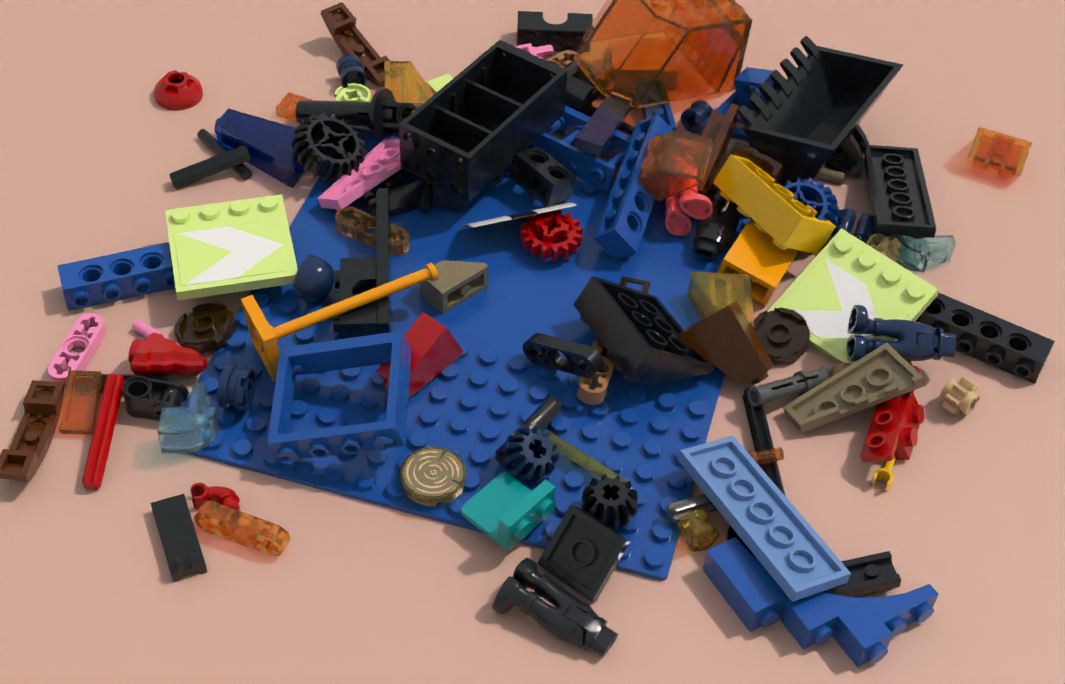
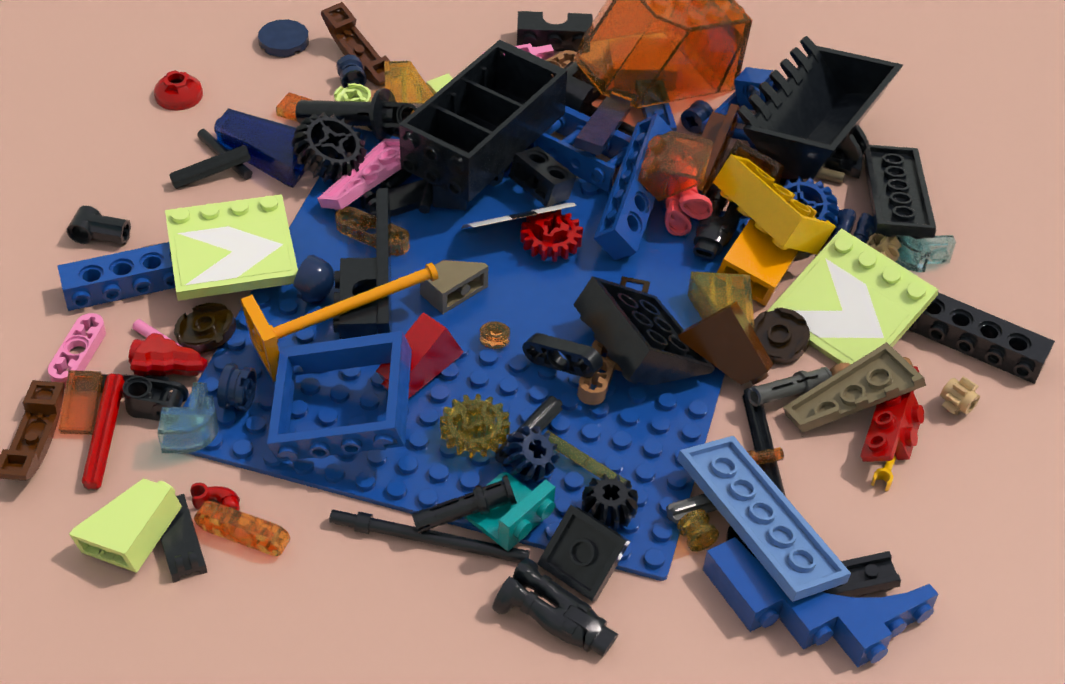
(90, 225): none -> black piece
(129, 525): none -> yellowish green slope
(283, 37): none -> dark blue tile
(365, 523): none -> black bar
(432, 476): tile -> none
(474, 425): none -> clear yellow gear
(480, 500): none -> black pin
(494, 335): none -> clear orange tile
(914, 343): dark blue piece -> none
(999, 152): clear orange slope -> none

